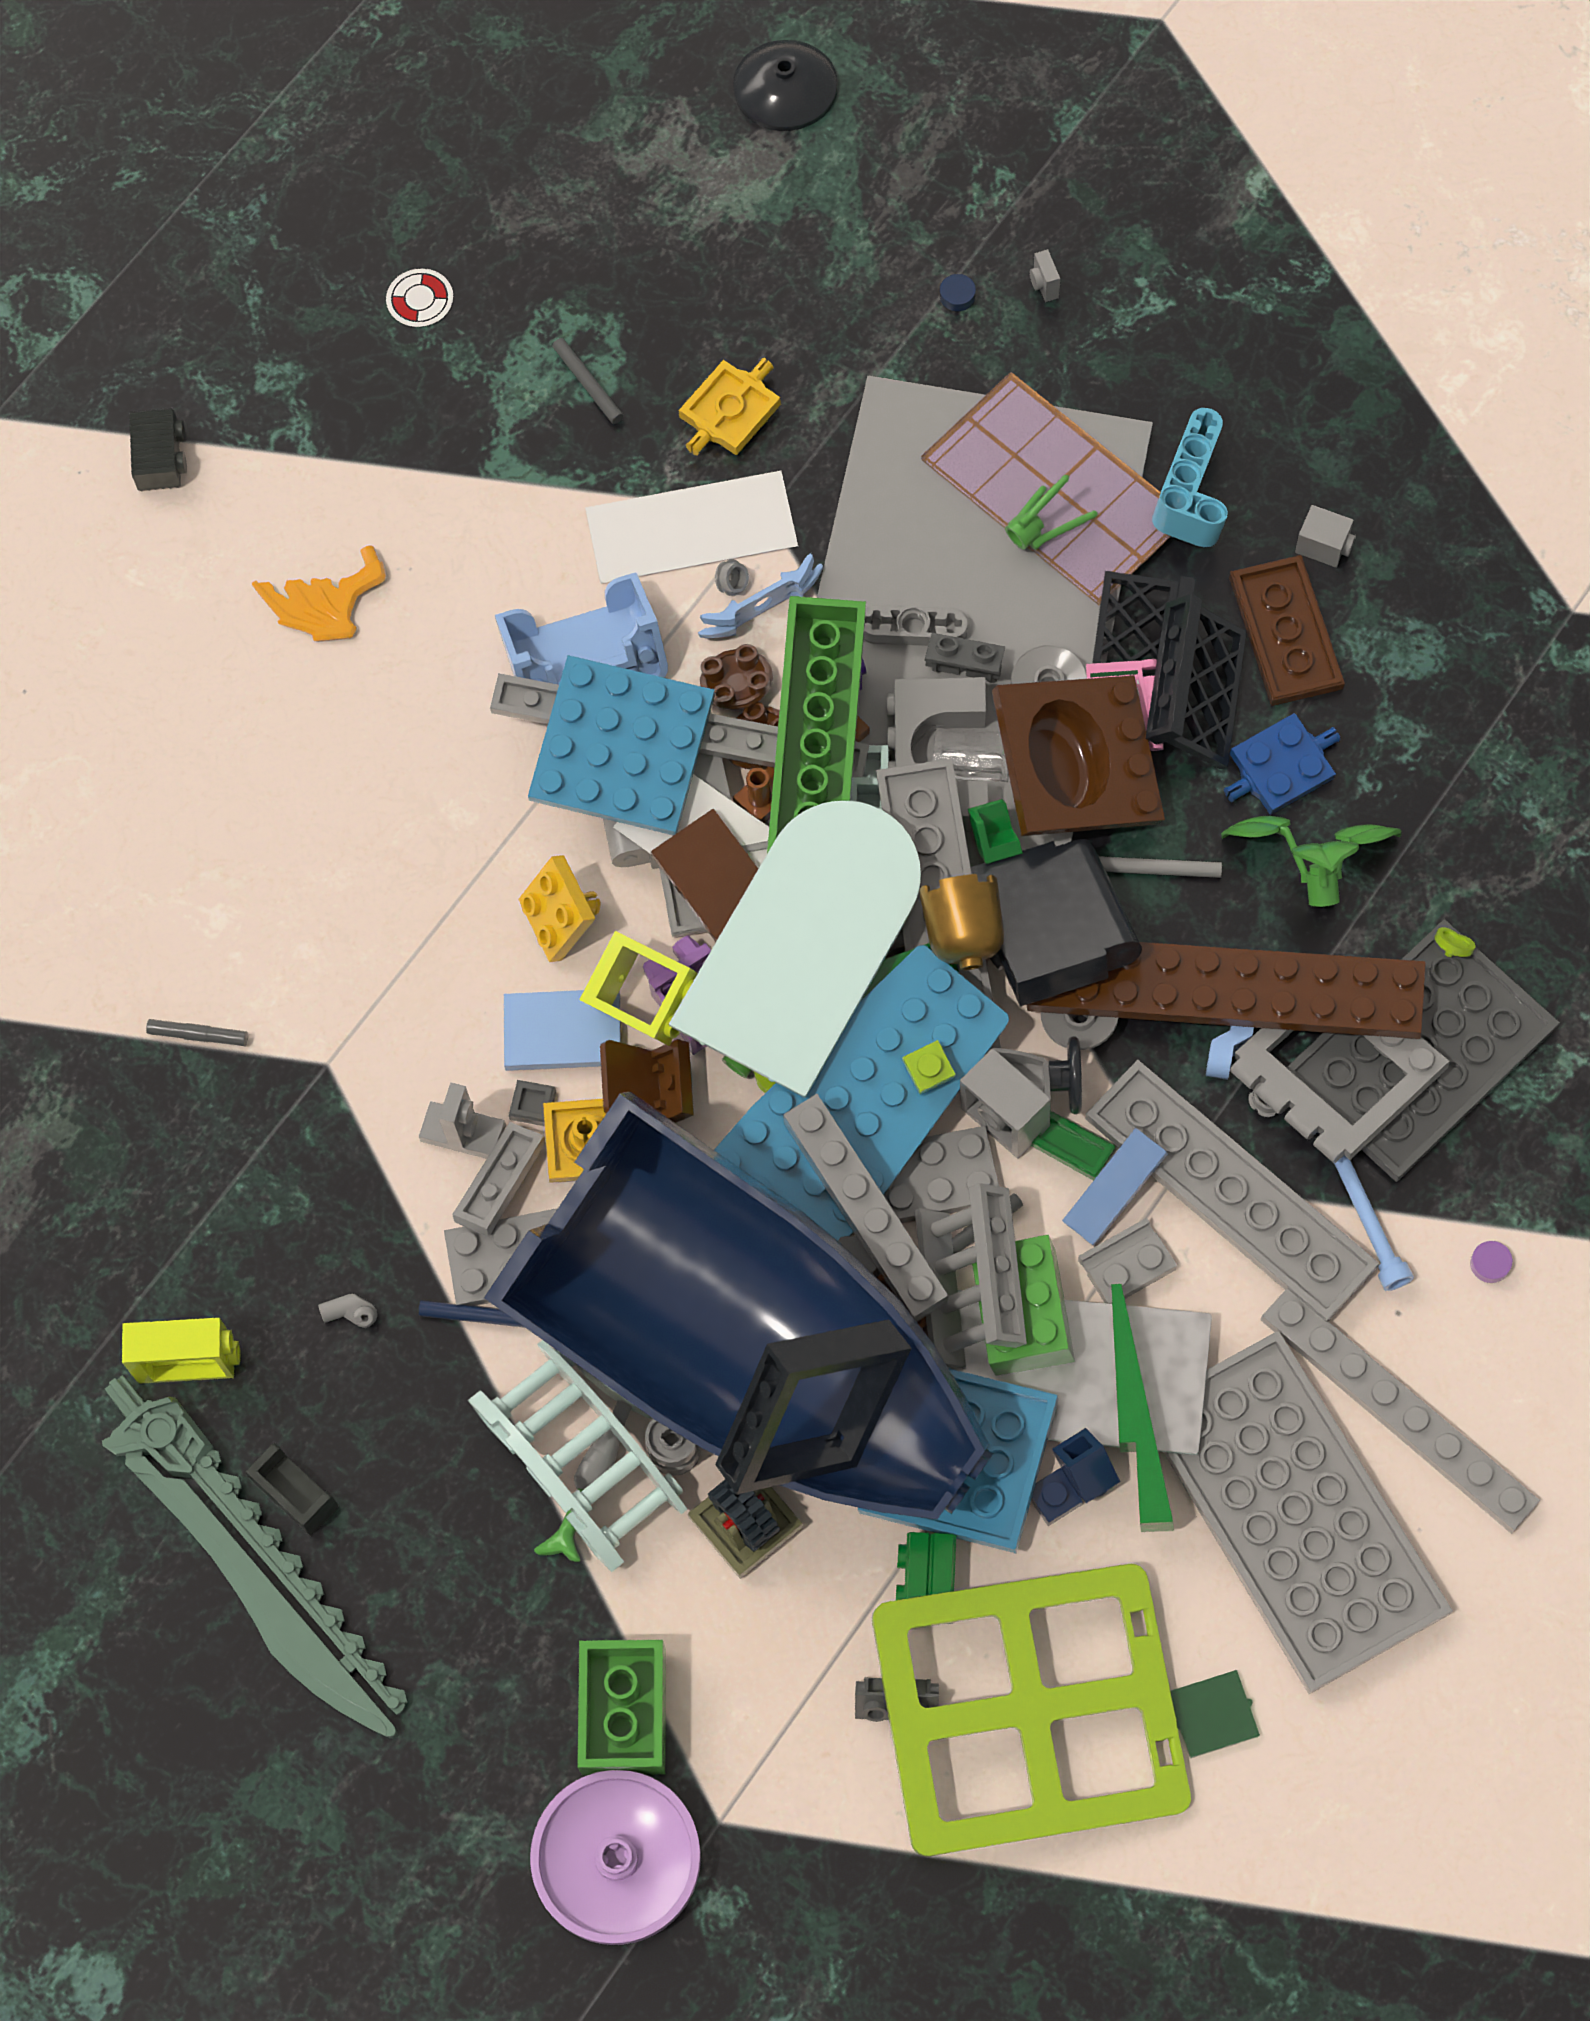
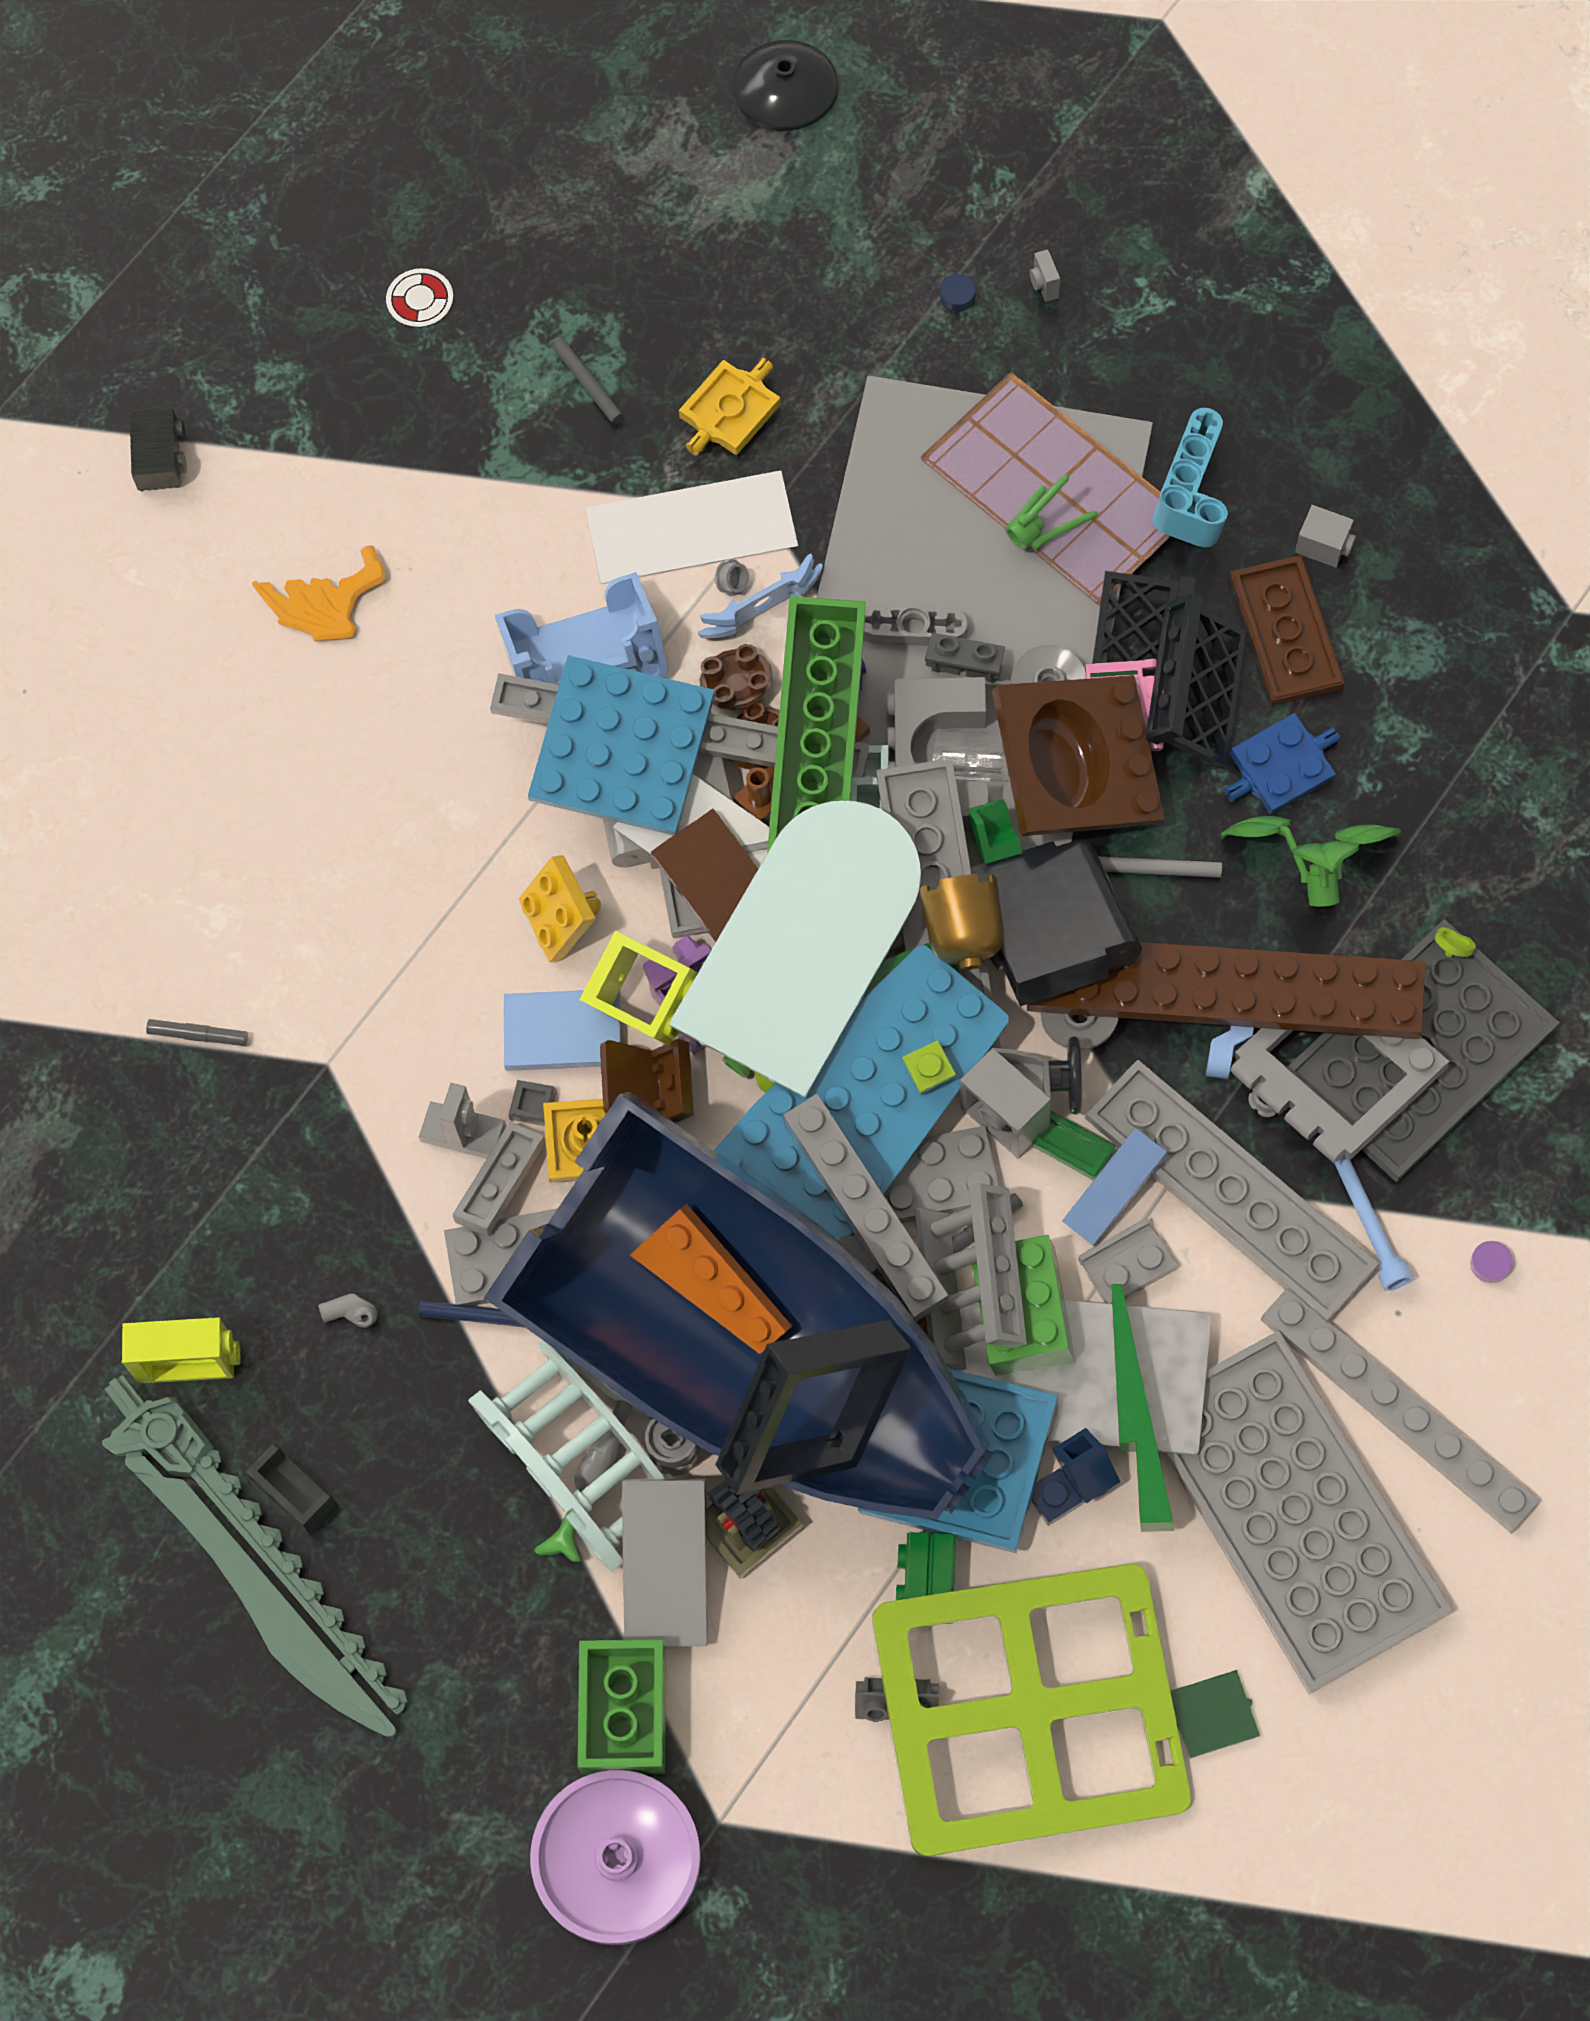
(665, 1561): none -> light grey tile
(707, 1275): none -> orange wing

